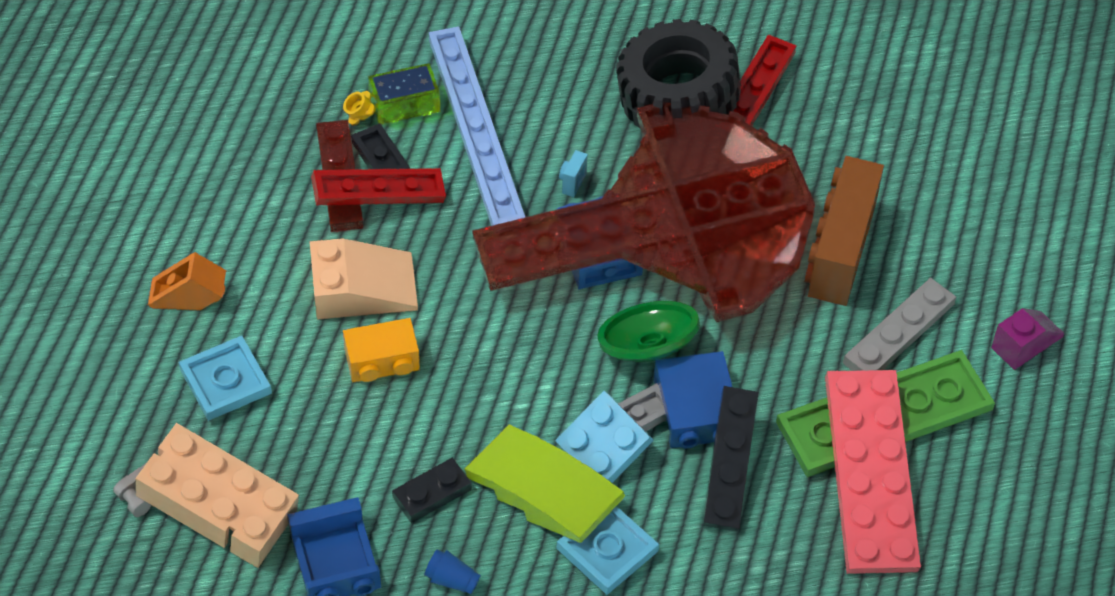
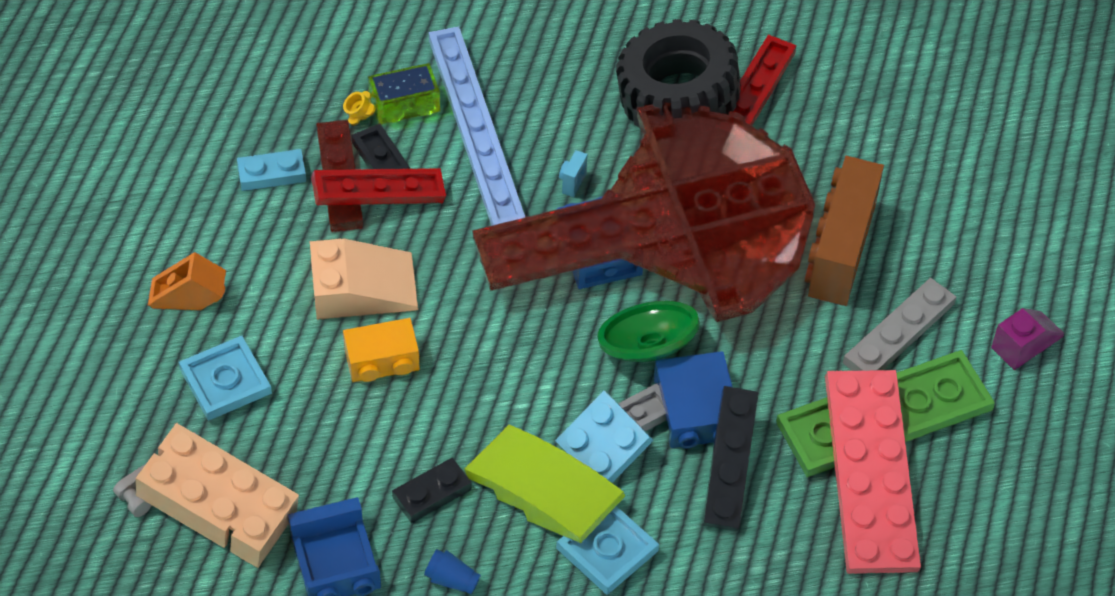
(271, 169): none -> medium azure plate

